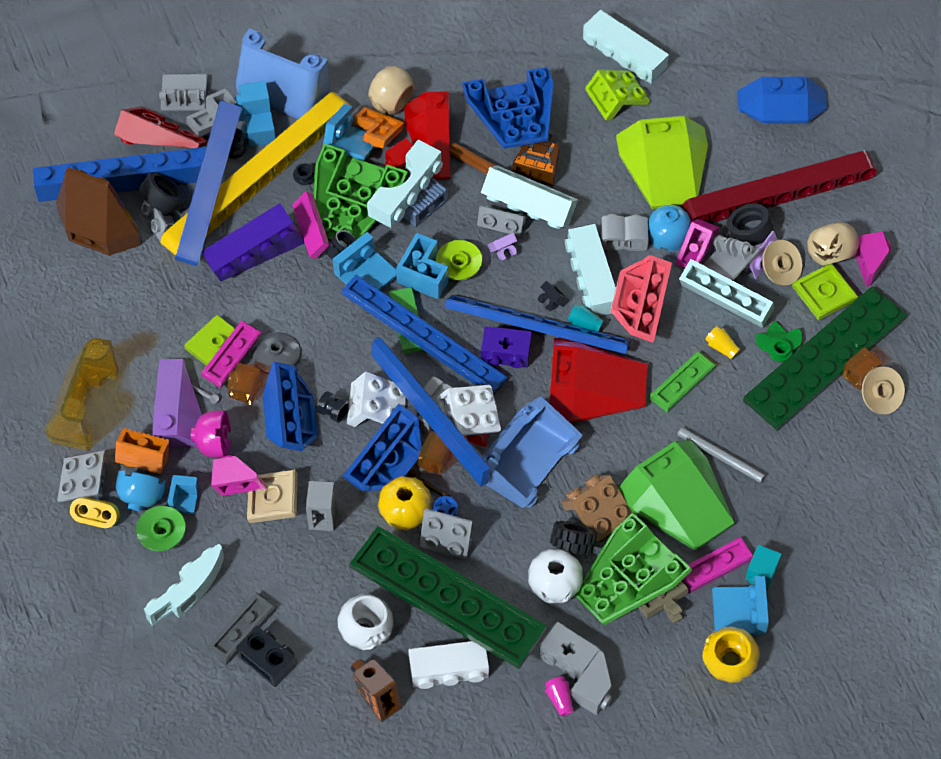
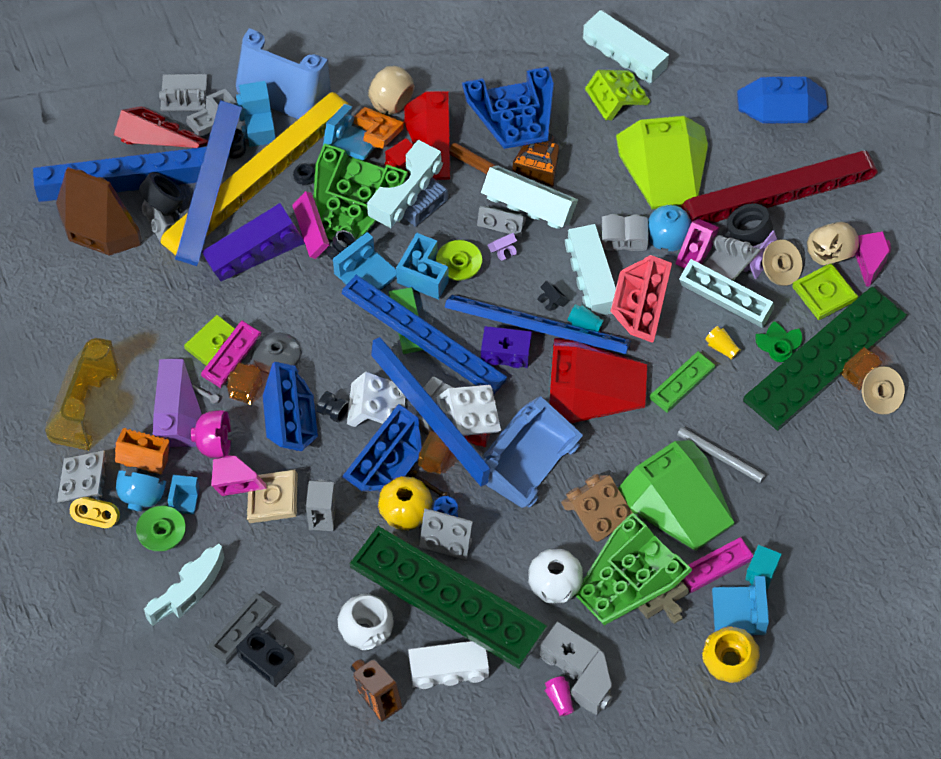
(573, 537): black tyre -> none

